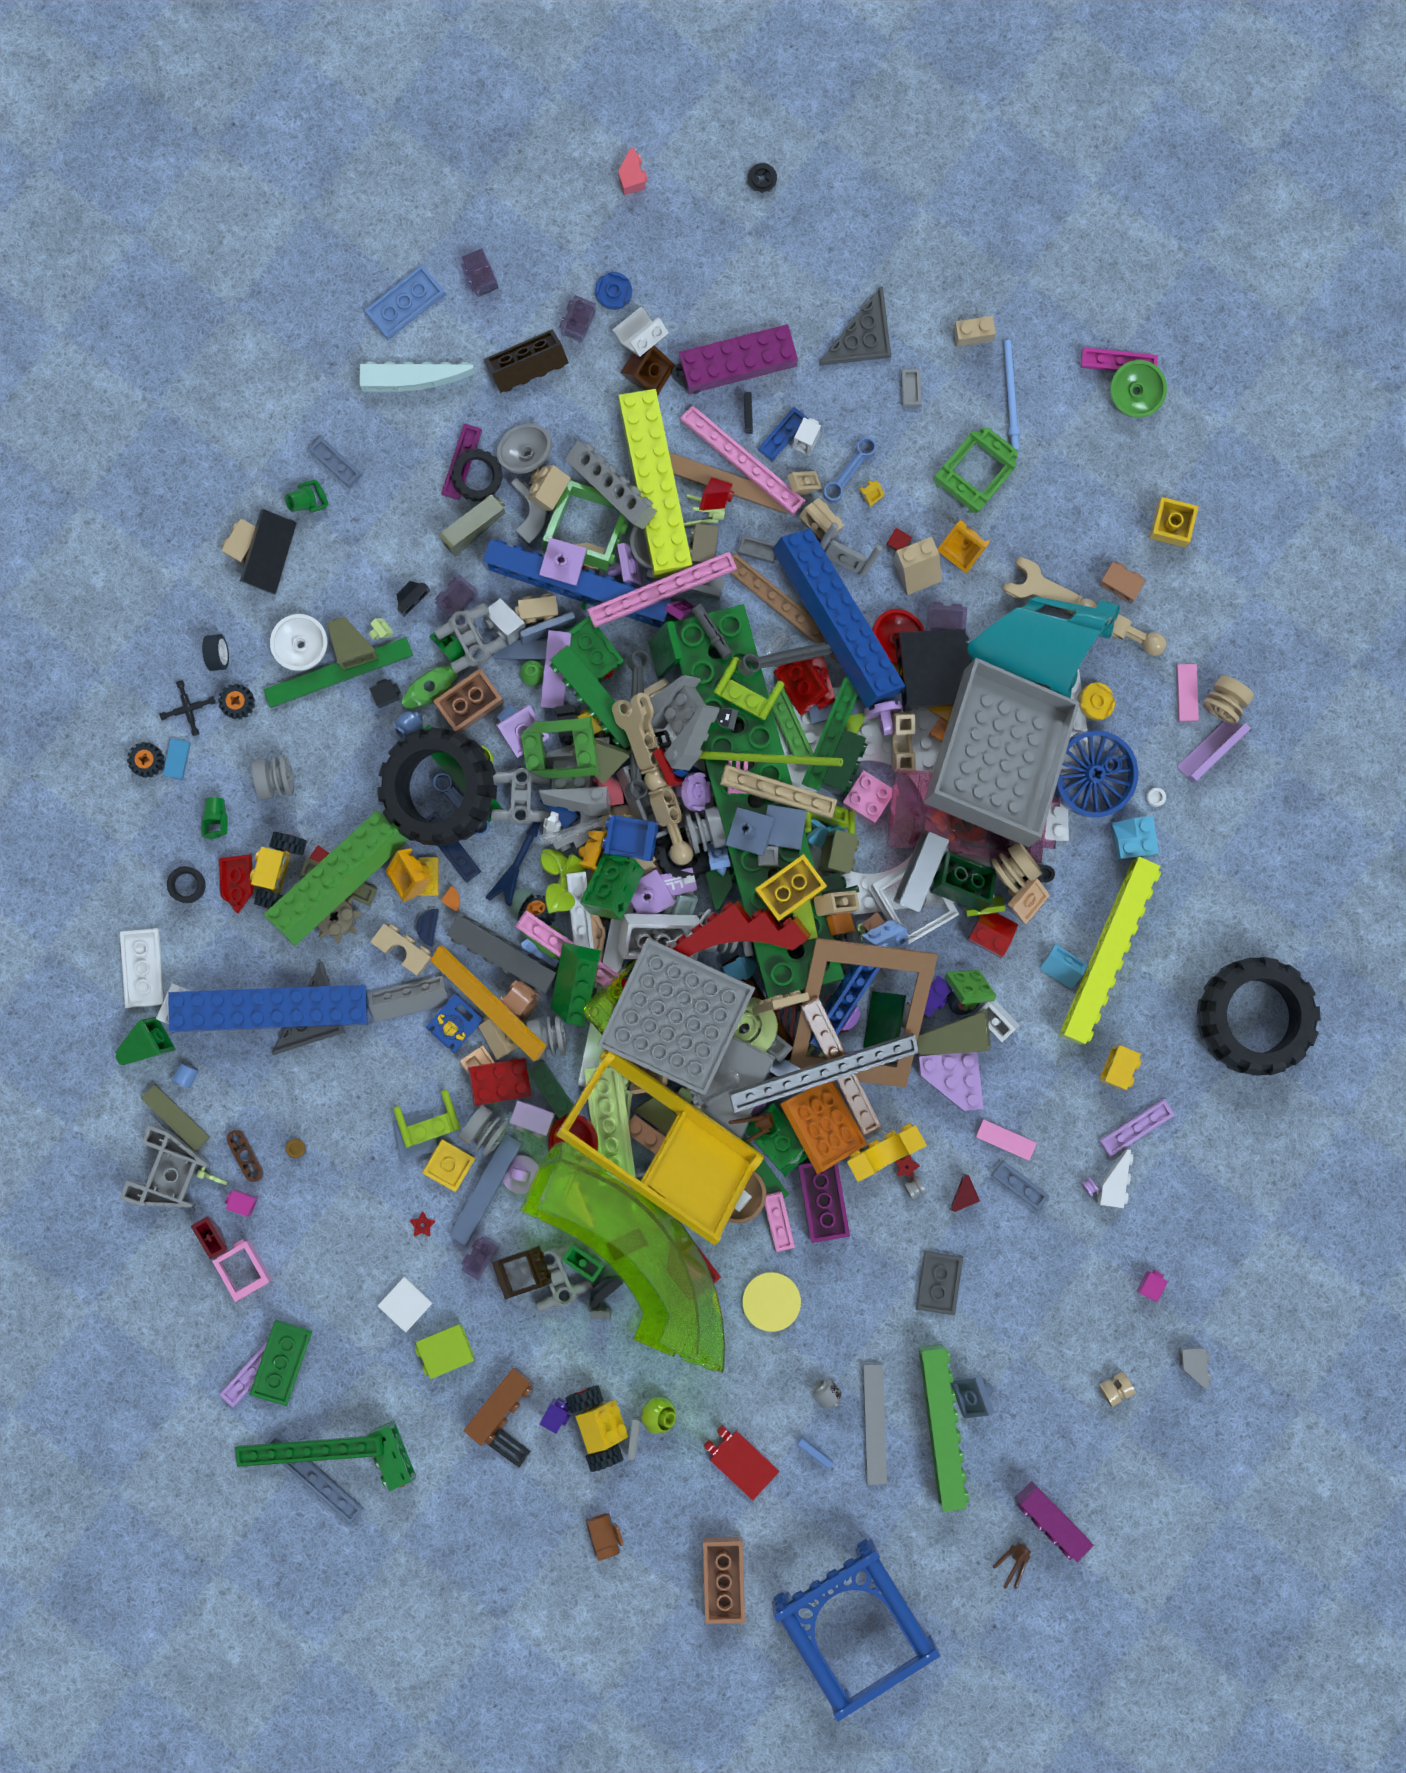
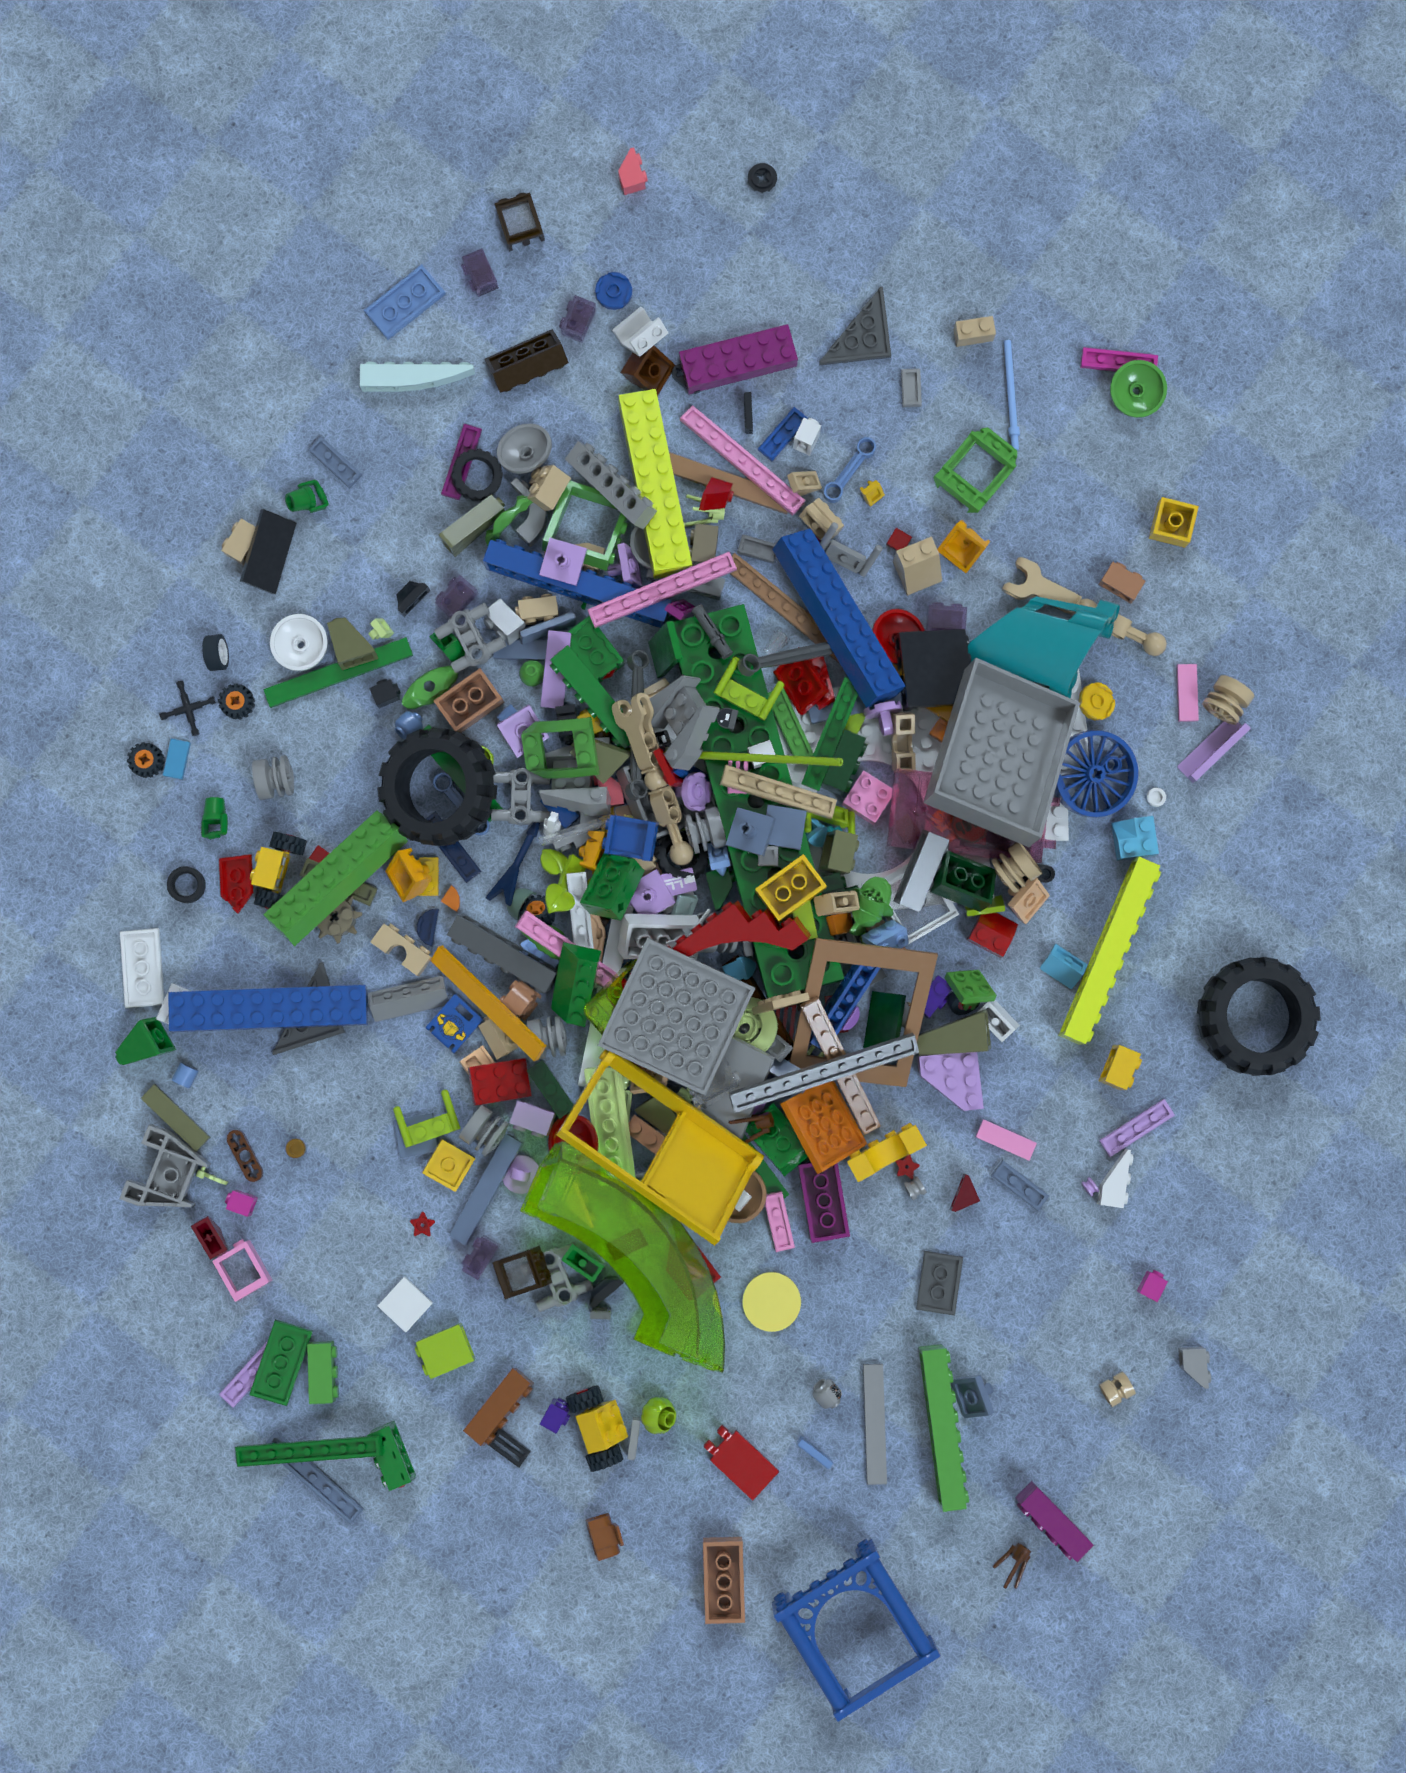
(322, 1372): none -> bright green brick
(506, 518): none -> bright green piece
(519, 219): none -> window
(761, 748): none -> white panel
(870, 909): none -> bright green helmet

